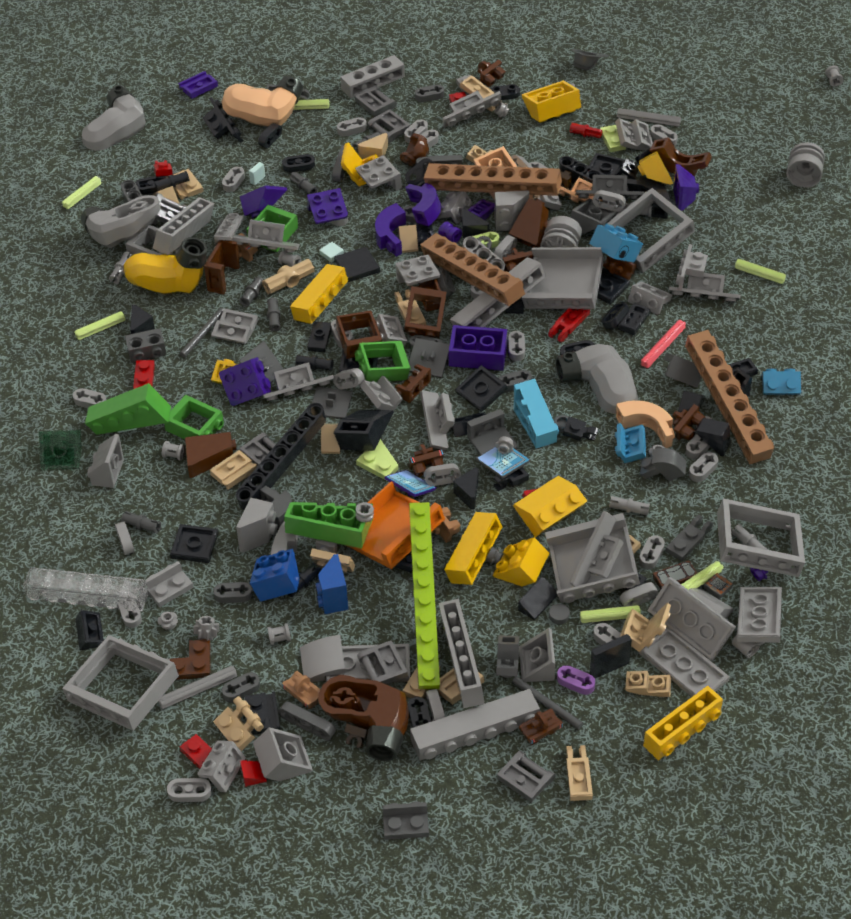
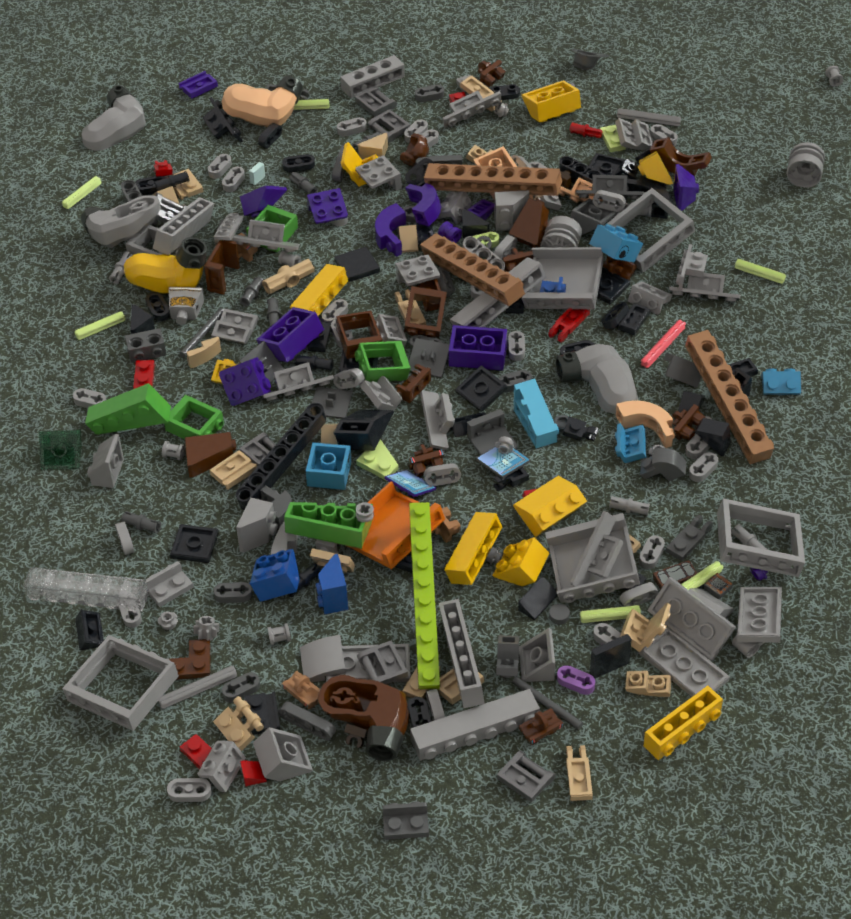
(157, 306): none -> black plate
(185, 303): none -> light grey torso
(209, 350): none -> tan slope
(216, 168): none -> light grey beam
(292, 333): none -> dark purple brick
(328, 466): none -> dark azure brick
(330, 251): light aqua tile -> none
(332, 310): none -> light grey beam
(466, 487): black slope -> none
(549, 286): none -> blue bracket

